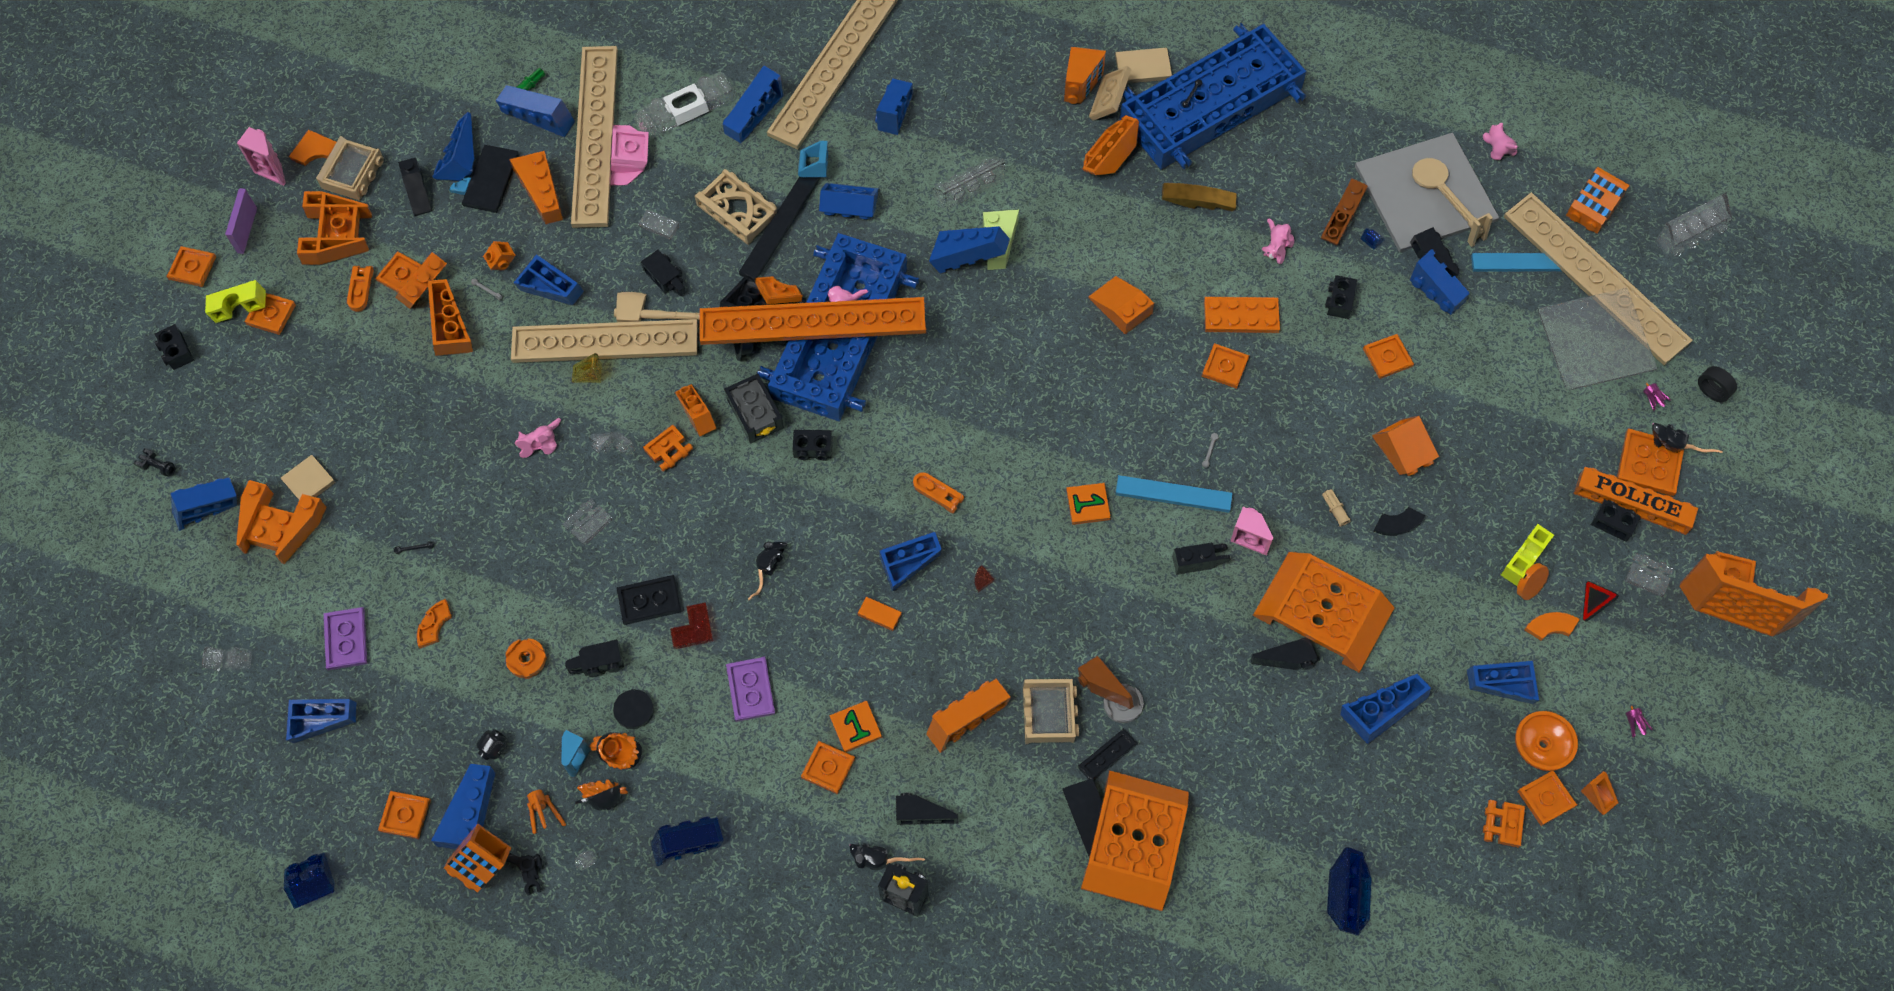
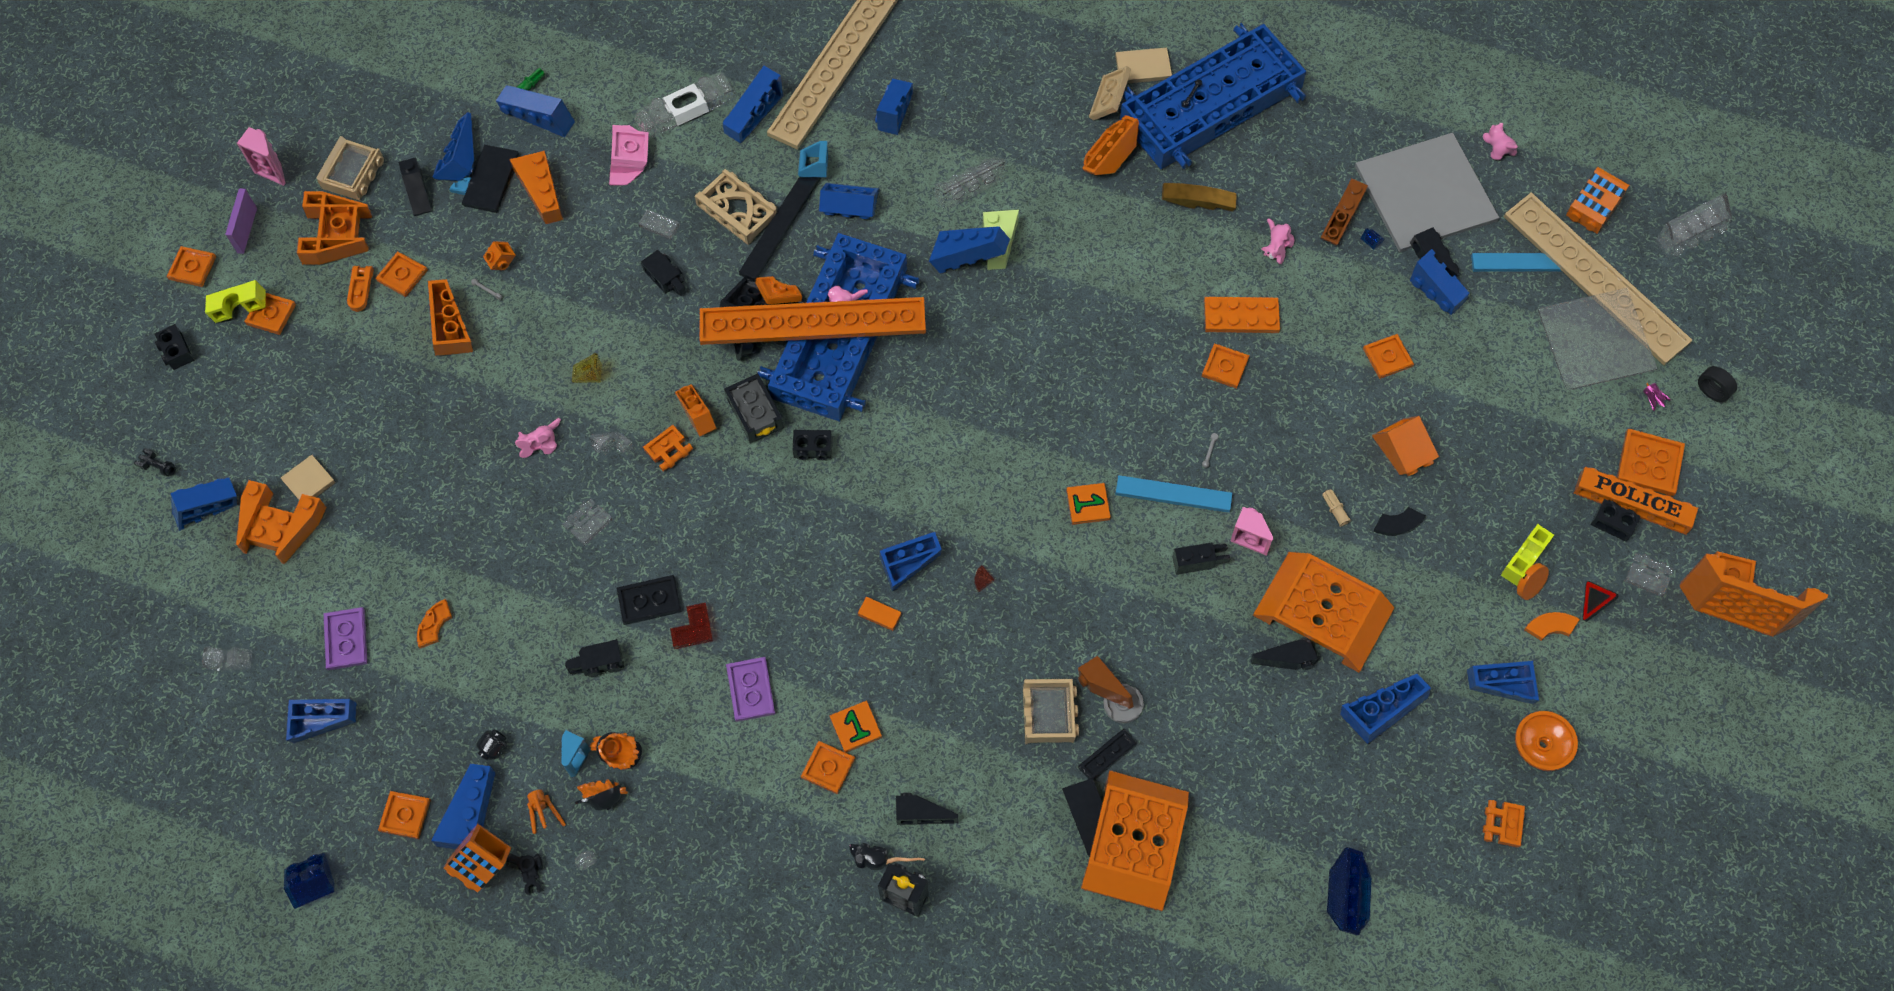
(312, 147): orange tile -> none
(398, 550): black hinge -> none
(419, 281): orange arch -> none
(525, 647): orange plate -> none
(548, 282): blue wedge -> none
(594, 137): tan plate -> none
(604, 339): tan plate -> none
(631, 309): tan piece -> none
(633, 709): black tile -> none
(686, 839): clear blue wedge -> none
(767, 561): black animal -> none
(937, 491): orange plate -> none
(967, 713): orange wedge -> none
(1083, 73): orange slope -> none
(1122, 303): orange slope -> none
(1342, 297): black brick -> none
(1433, 174): tan piece -> none
(1547, 798): orange plate -> none
(1601, 793): orange slope -> none
(1636, 715): flat silver piece -> none
(1674, 439): black animal -> none

